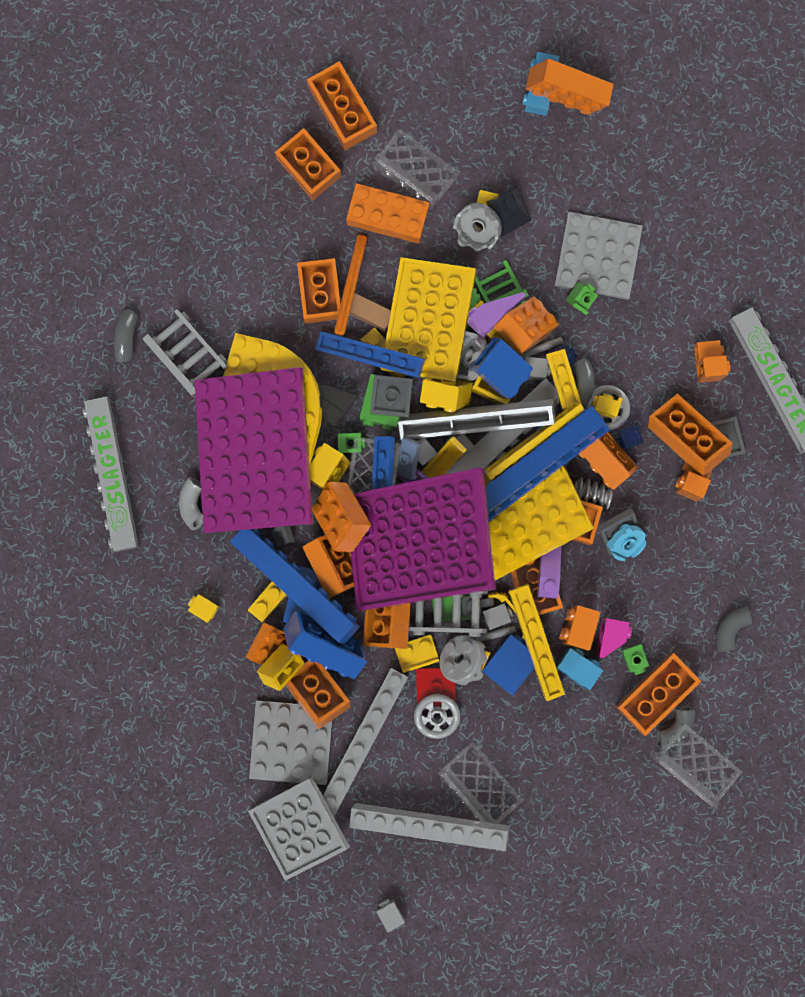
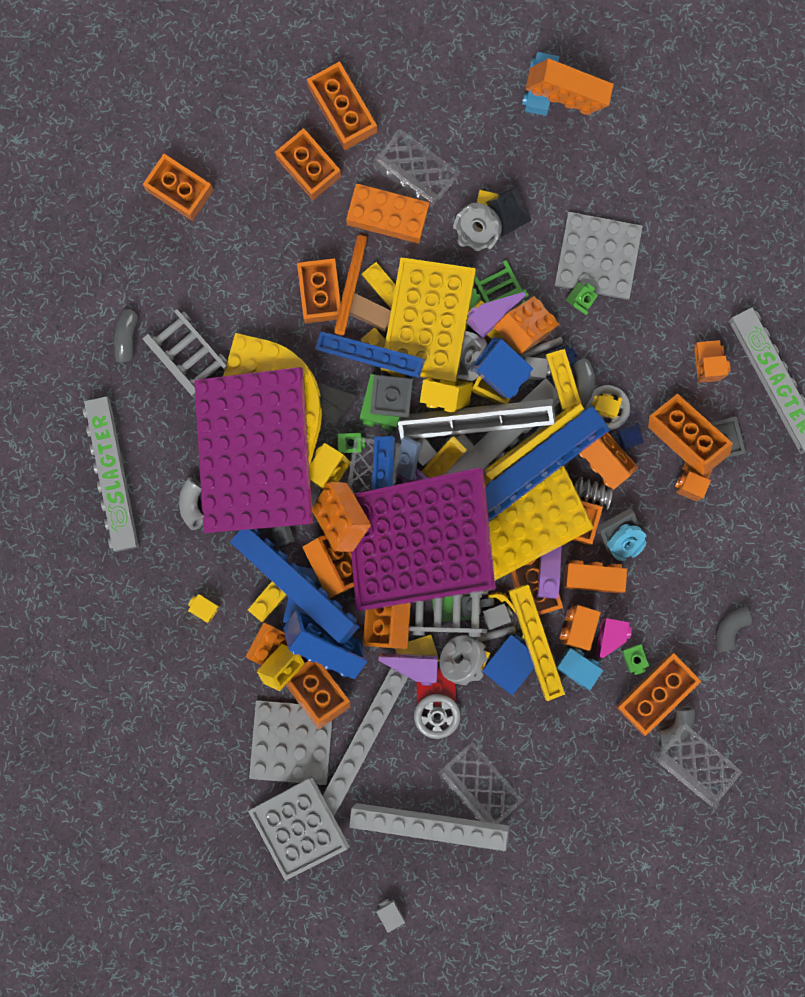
(178, 187): none -> orange brick
(380, 283): none -> yellow plate
(417, 667): none -> medium lavender slope
(595, 577): none -> orange brick

